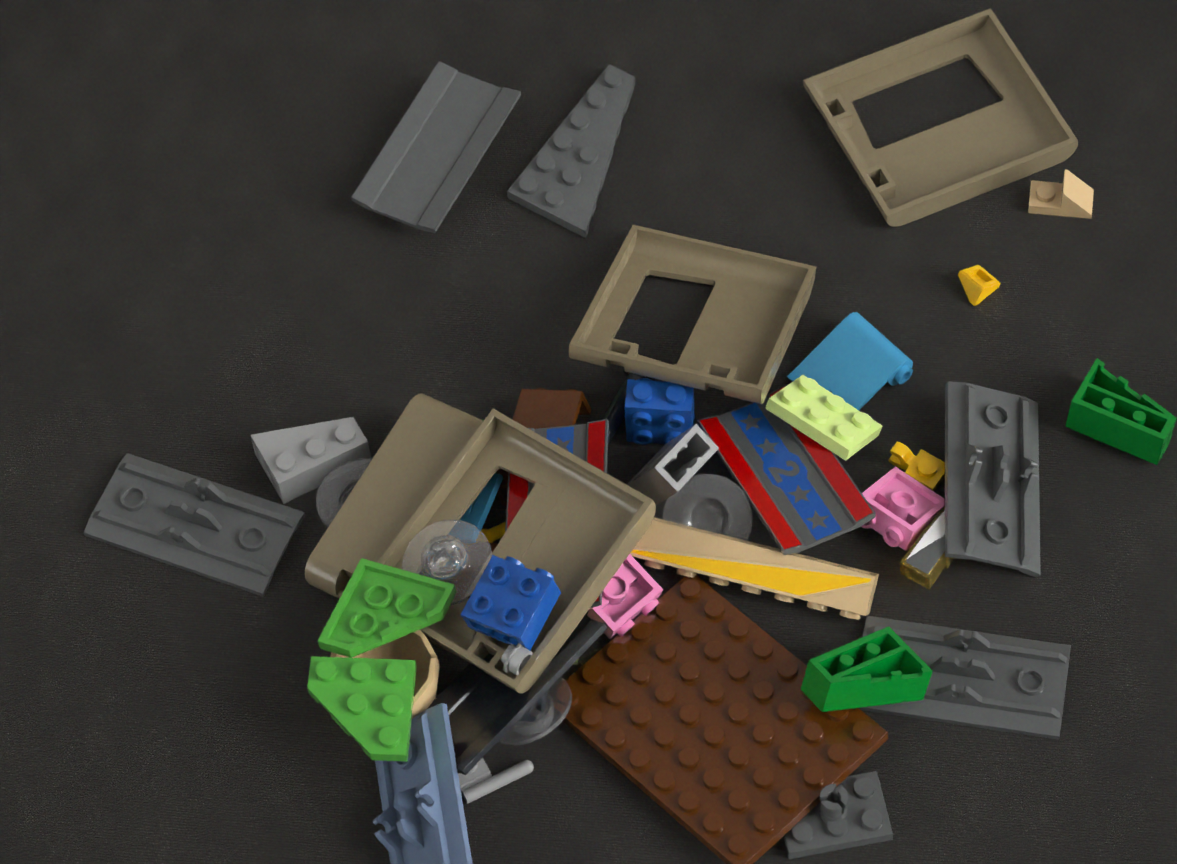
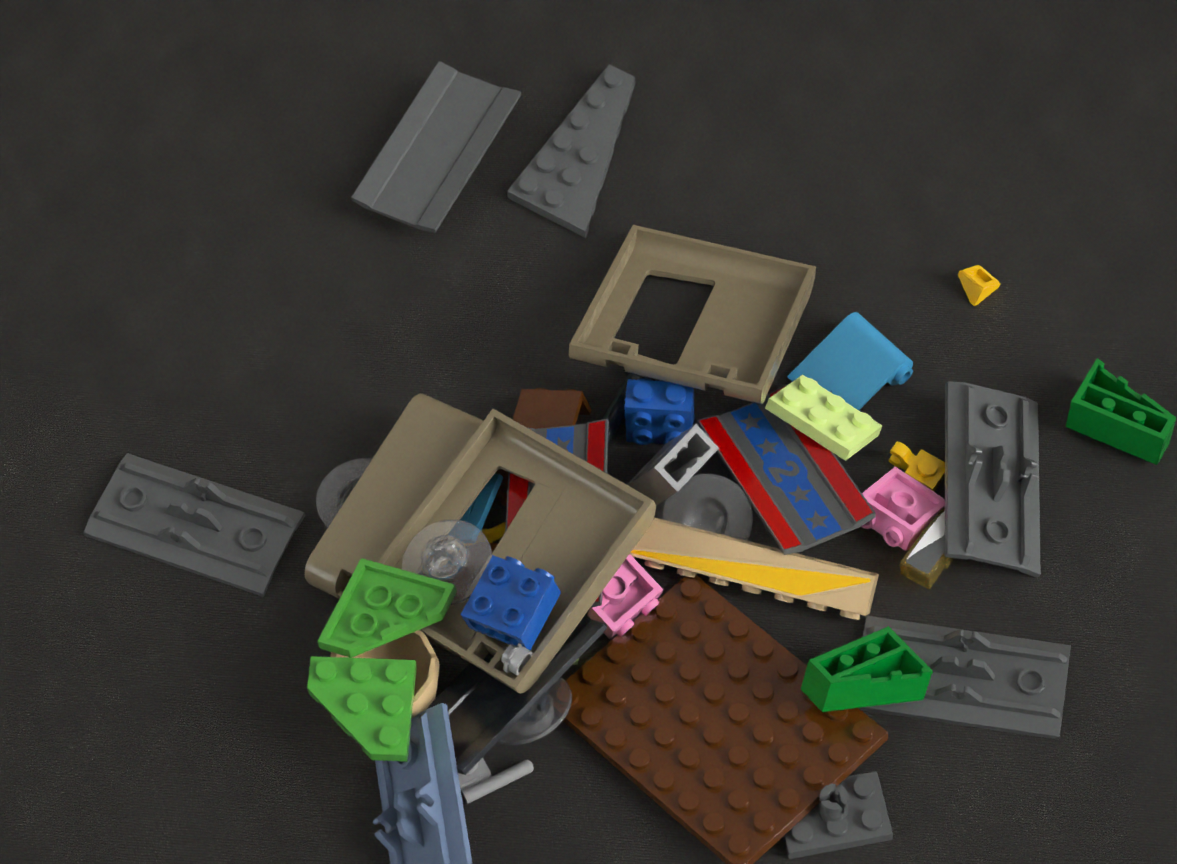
(304, 455): light grey wedge -> none
(959, 156): dark tan door -> none
(1065, 199): tan slope -> none

